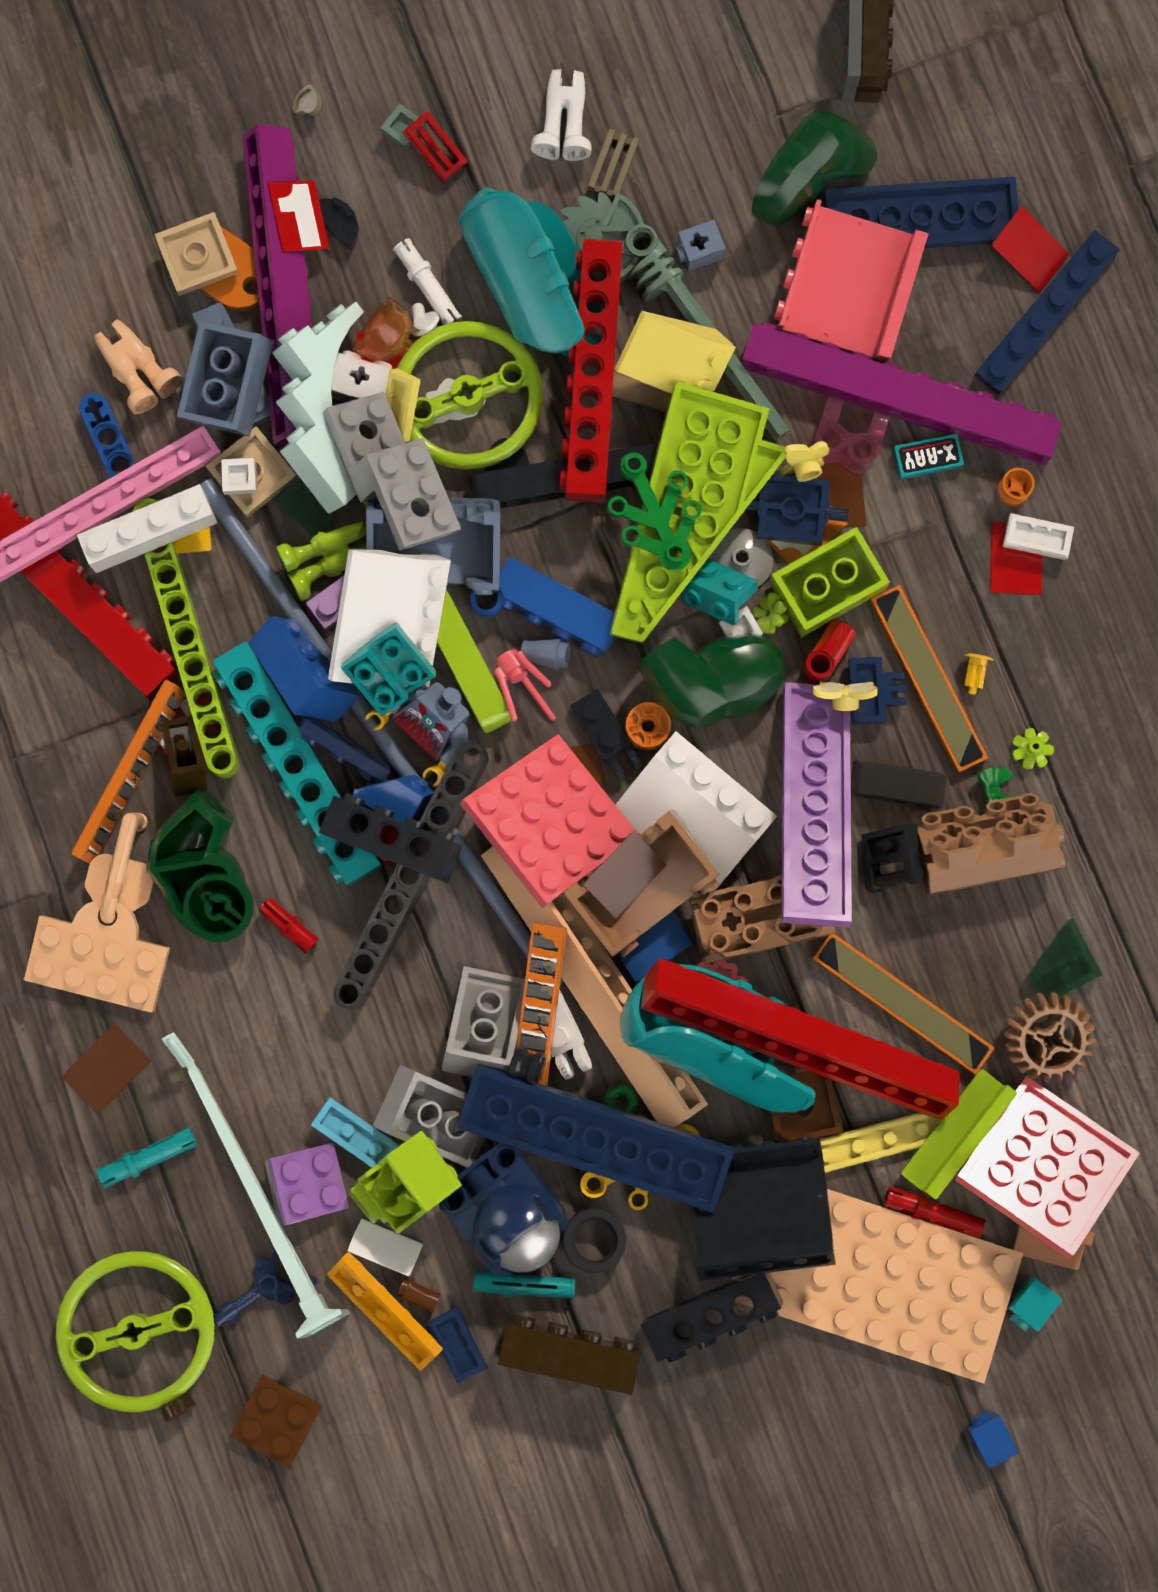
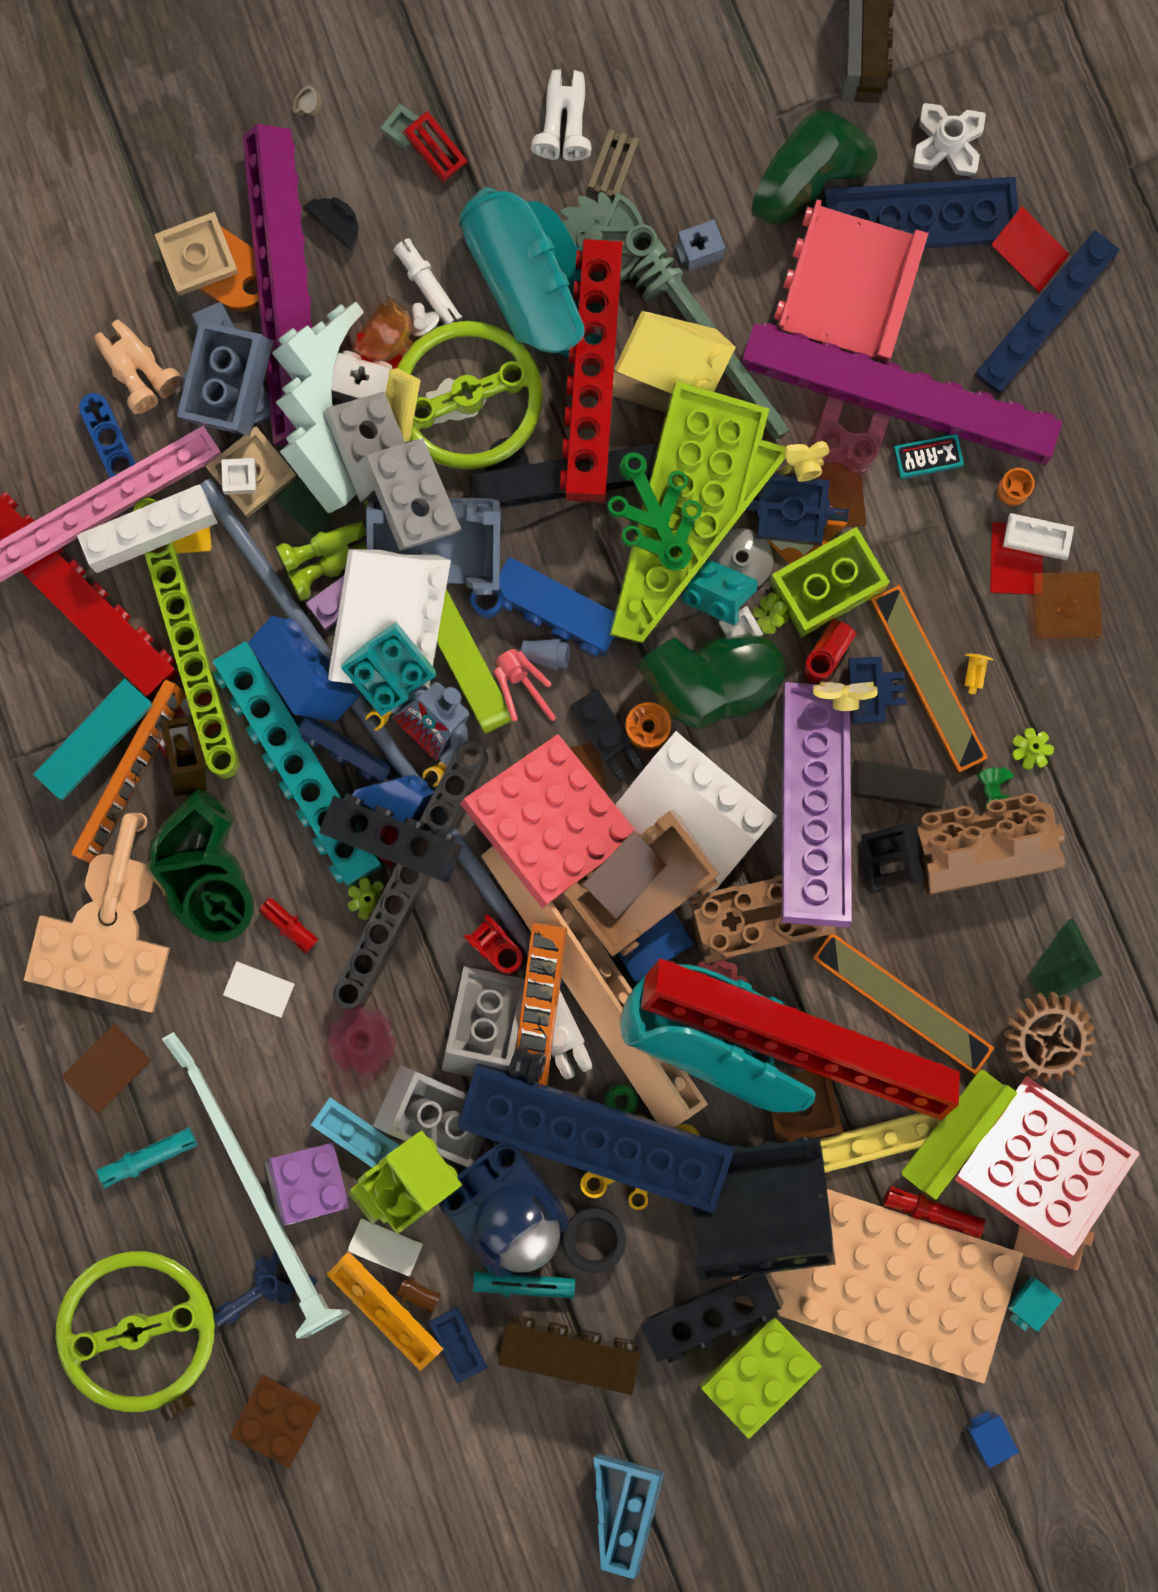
(93, 739): none -> teal panel
(258, 989): none -> white sticker
(298, 215): sticker -> none
(345, 1036): none -> clear pink plant
(359, 895): none -> lime plant
(494, 945): none -> red piece
(625, 1512): none -> dark azure wedge
(760, 1376): none -> lime brick
(949, 139): none -> white plant
(1067, 605): none -> clear orange plate

